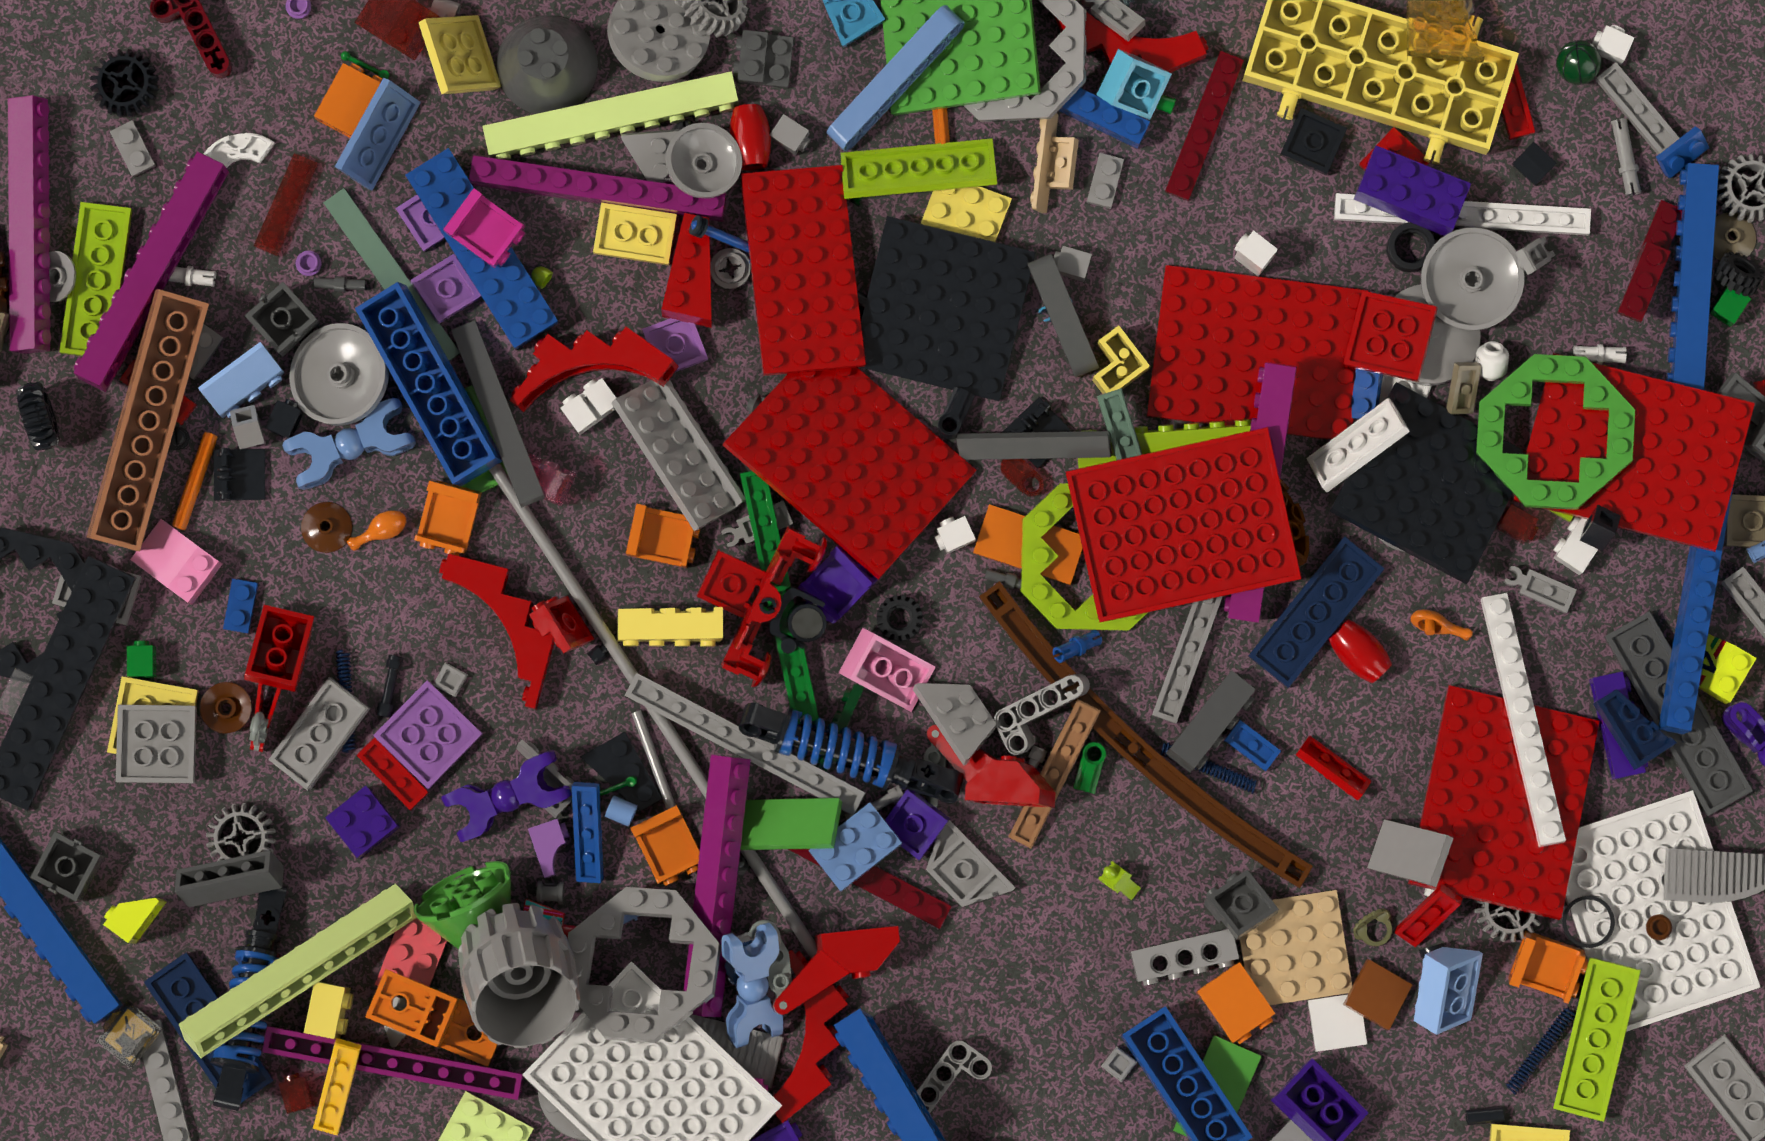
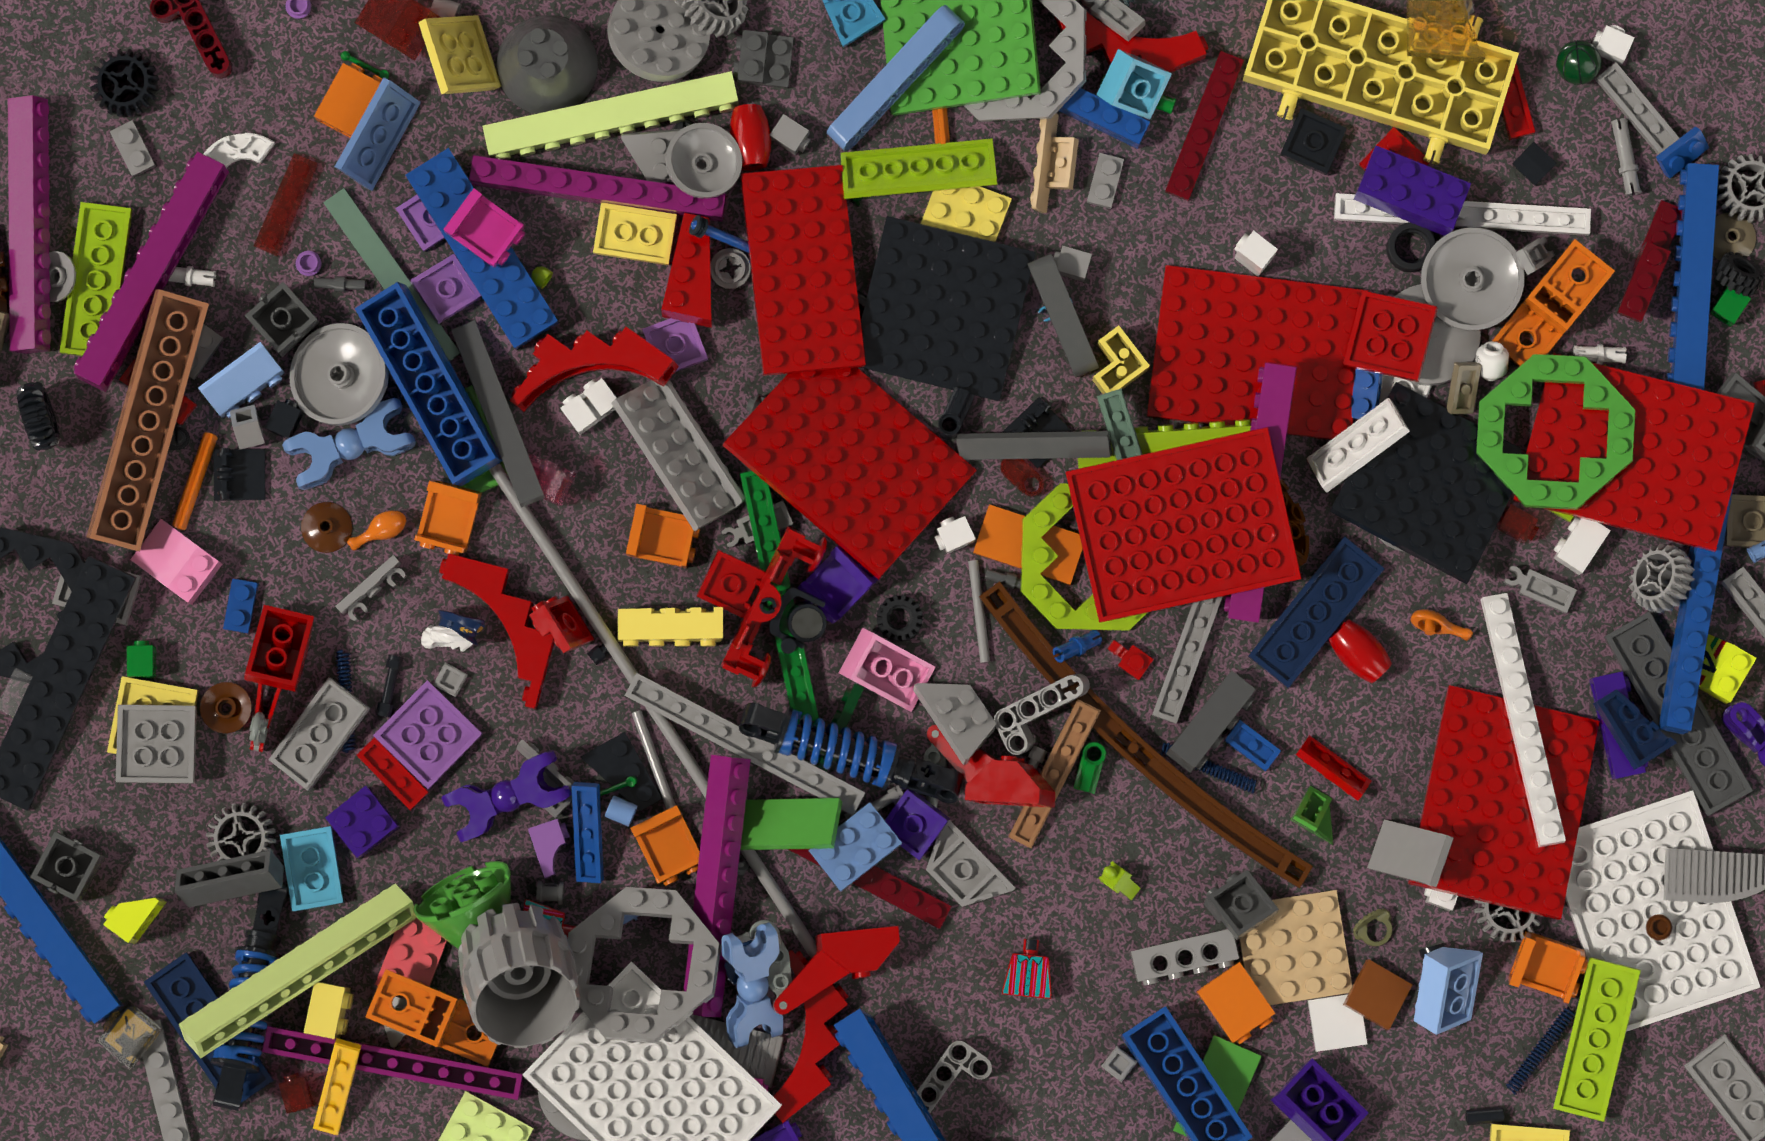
(312, 868): none -> medium azure plate
(370, 587): none -> light grey plate
(453, 631): none -> piece
(979, 611): none -> light grey bar
(1028, 973): none -> torso
(1133, 660): none -> red plate
(1314, 814): none -> bright green slope
(1428, 915): red plate -> none
(1554, 303): none -> orange bracket
(1600, 528): black brick -> none
(1612, 921): black piece -> none
(1655, 577): none -> light grey gear

